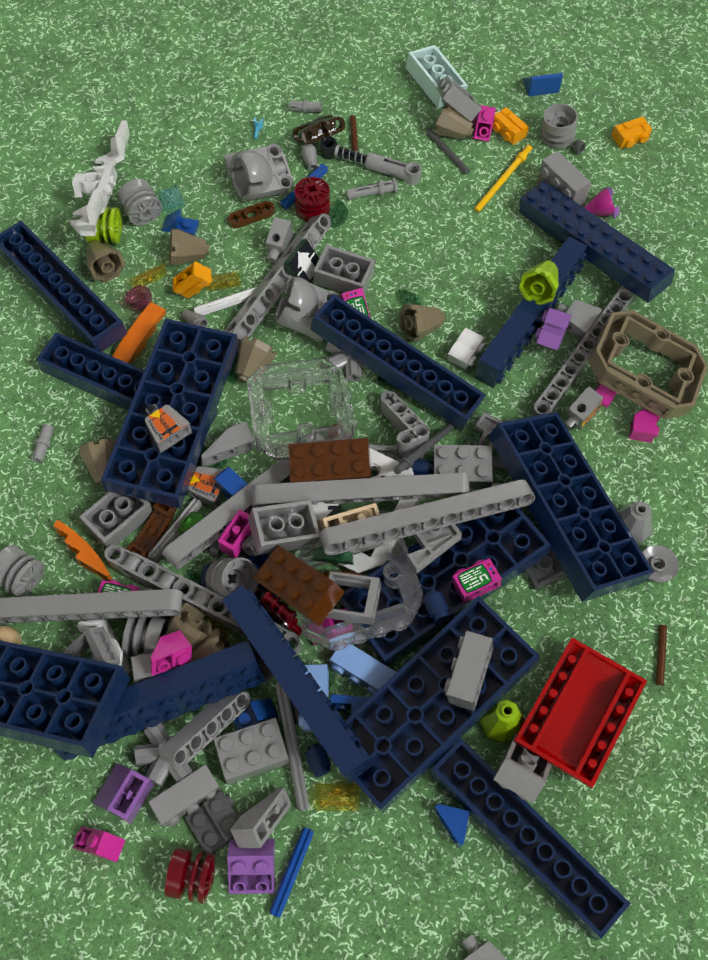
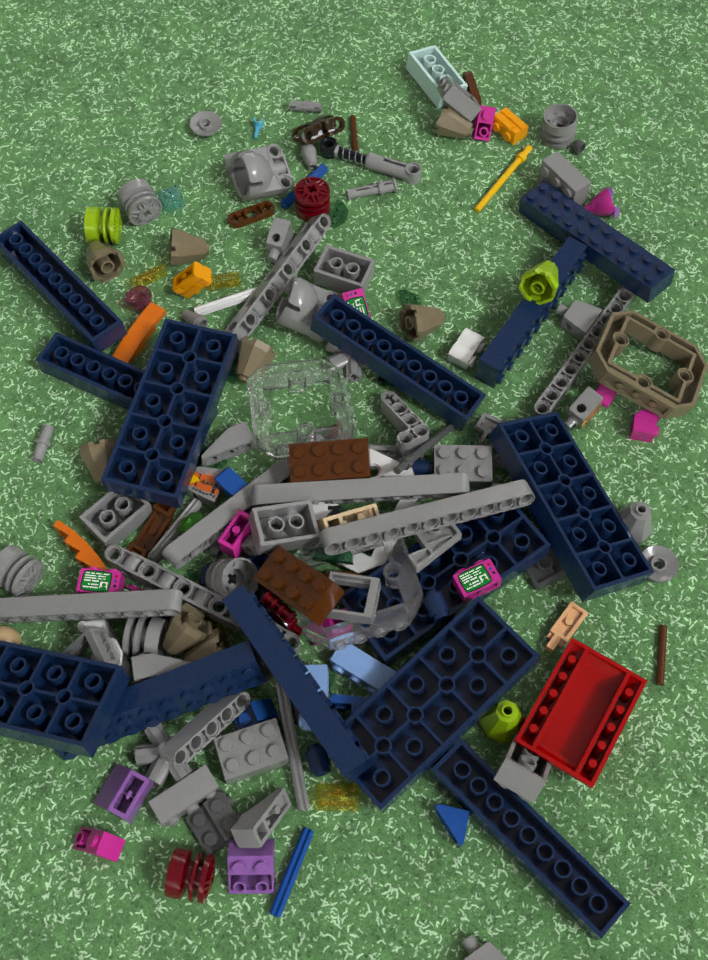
(99, 184): white piece -> none
(99, 581): none -> brick
(166, 426): torso -> none
(170, 652): dark pink slope -> none
(176, 220): blue slope -> none
(205, 123): none -> light grey dish
(302, 261): tile -> none
(448, 151): dark grey bar -> none
(469, 670): light grey brick -> none
(472, 87): none -> reddish brown beam
(543, 84): blue slope -> none
(553, 329): medium lavender brick -> none
(565, 626): none -> light nougat hinge
(631, 132): light orange brick -> none

